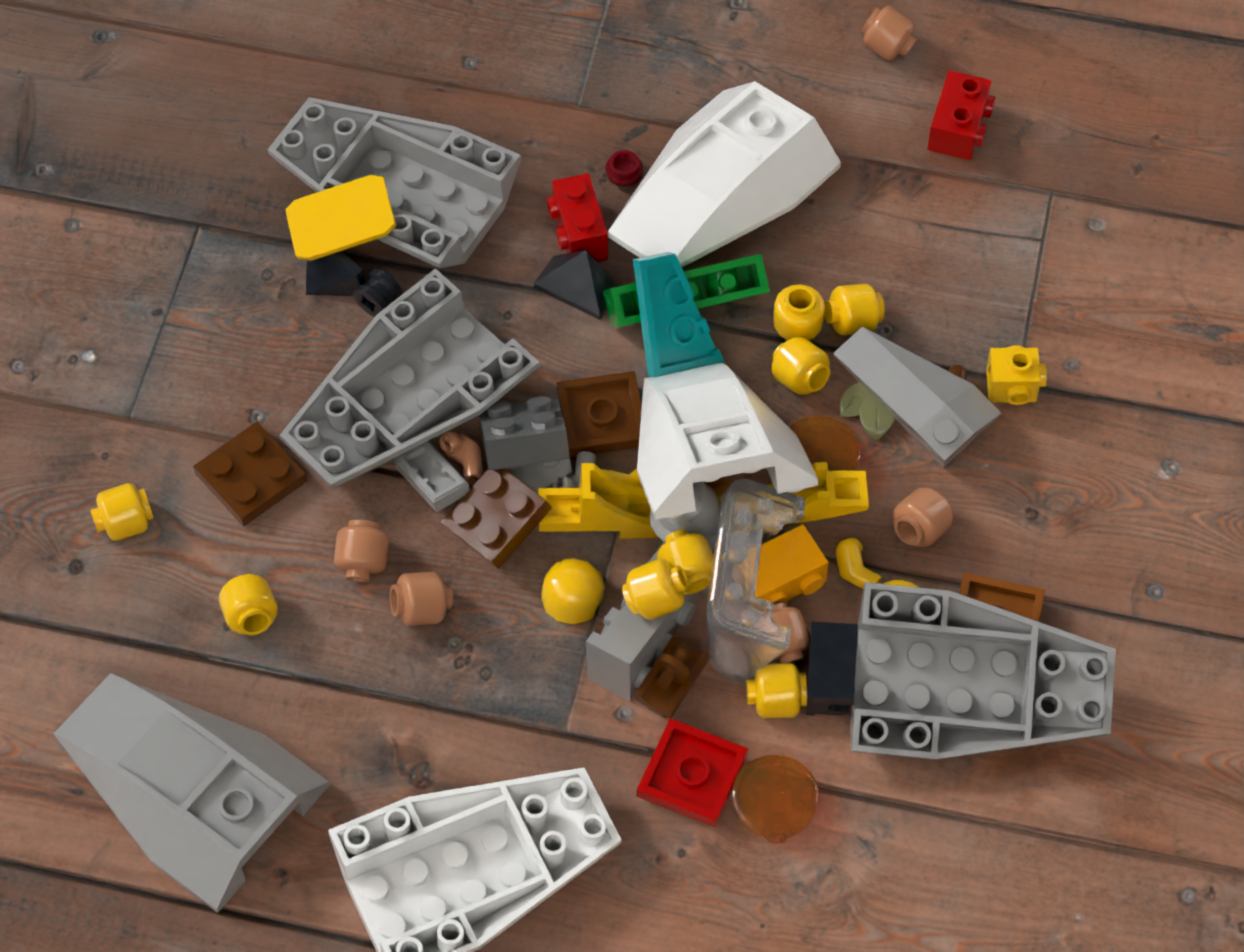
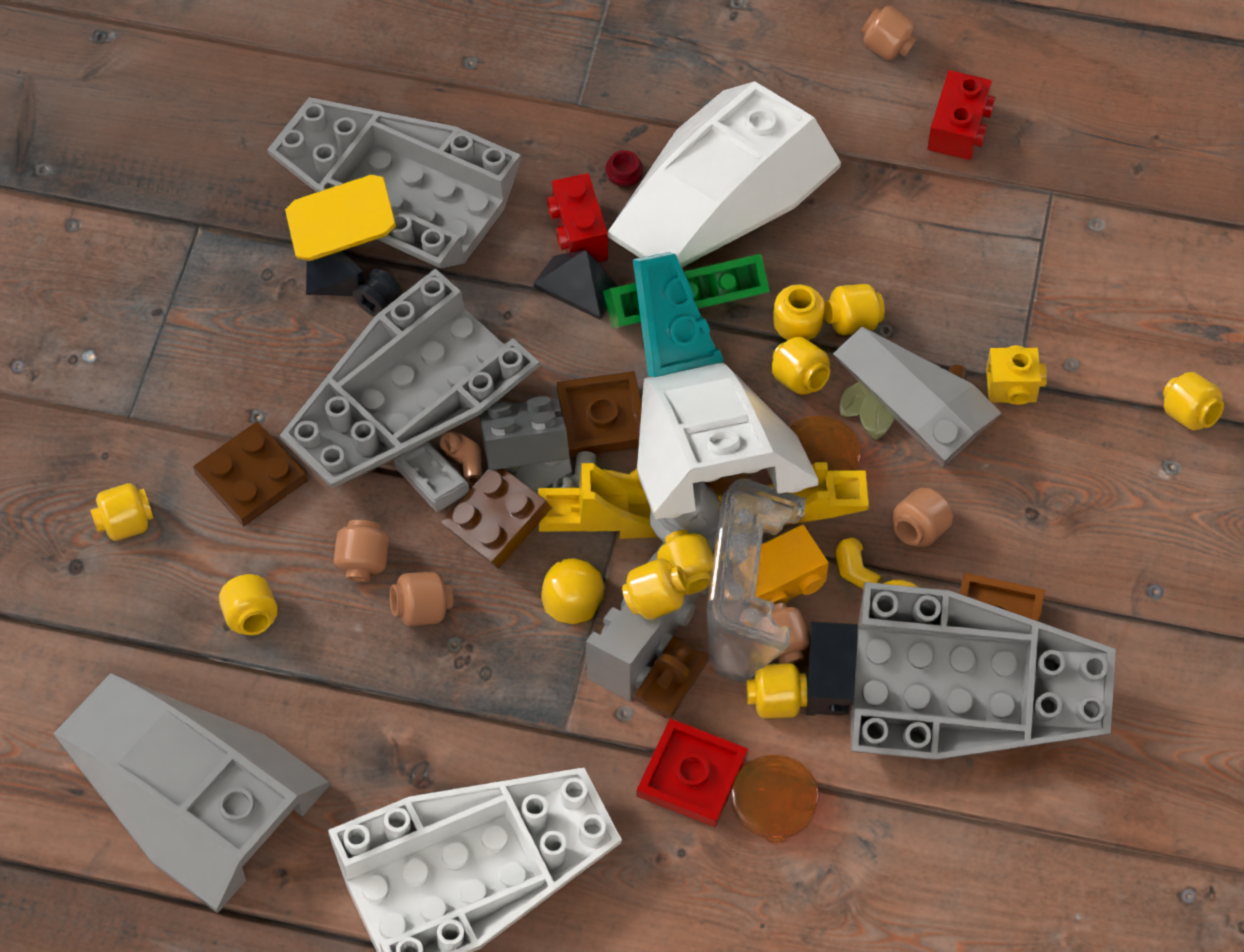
(1193, 401): none -> yellow head

